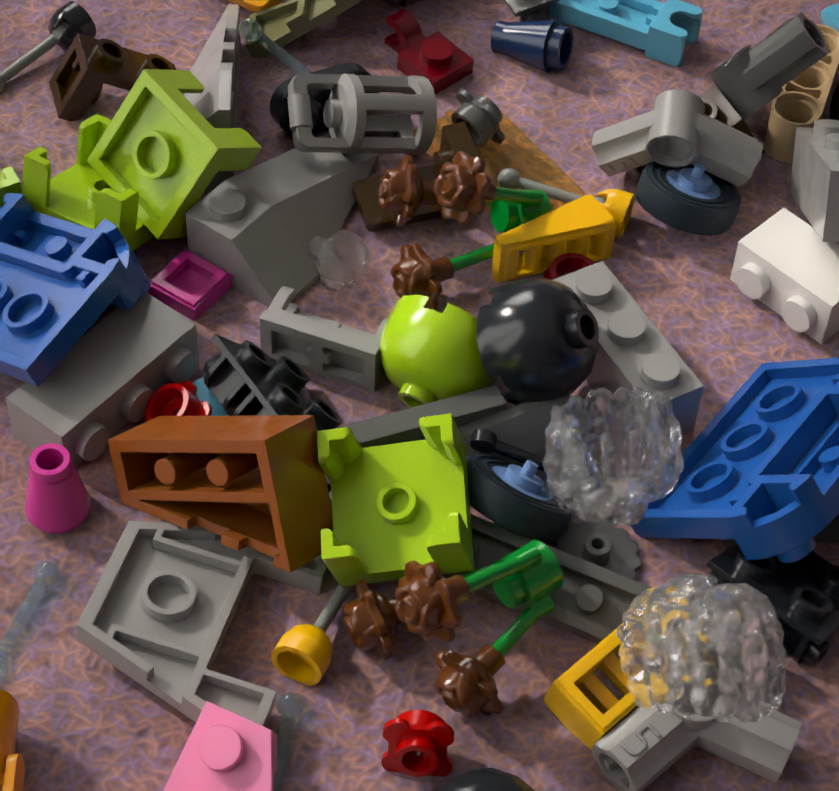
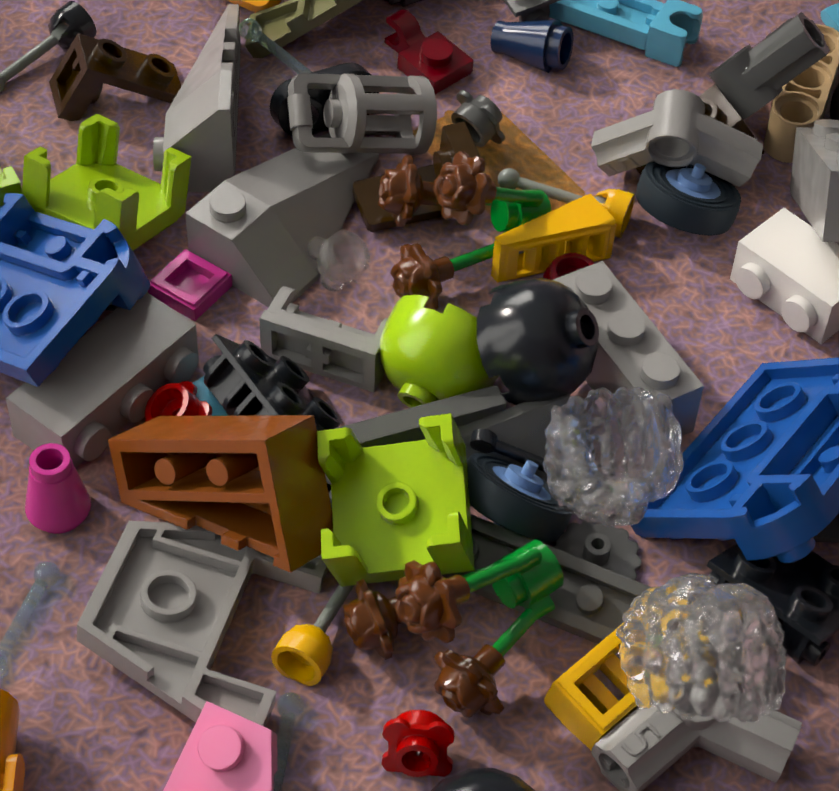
(167, 150): lime panel -> none

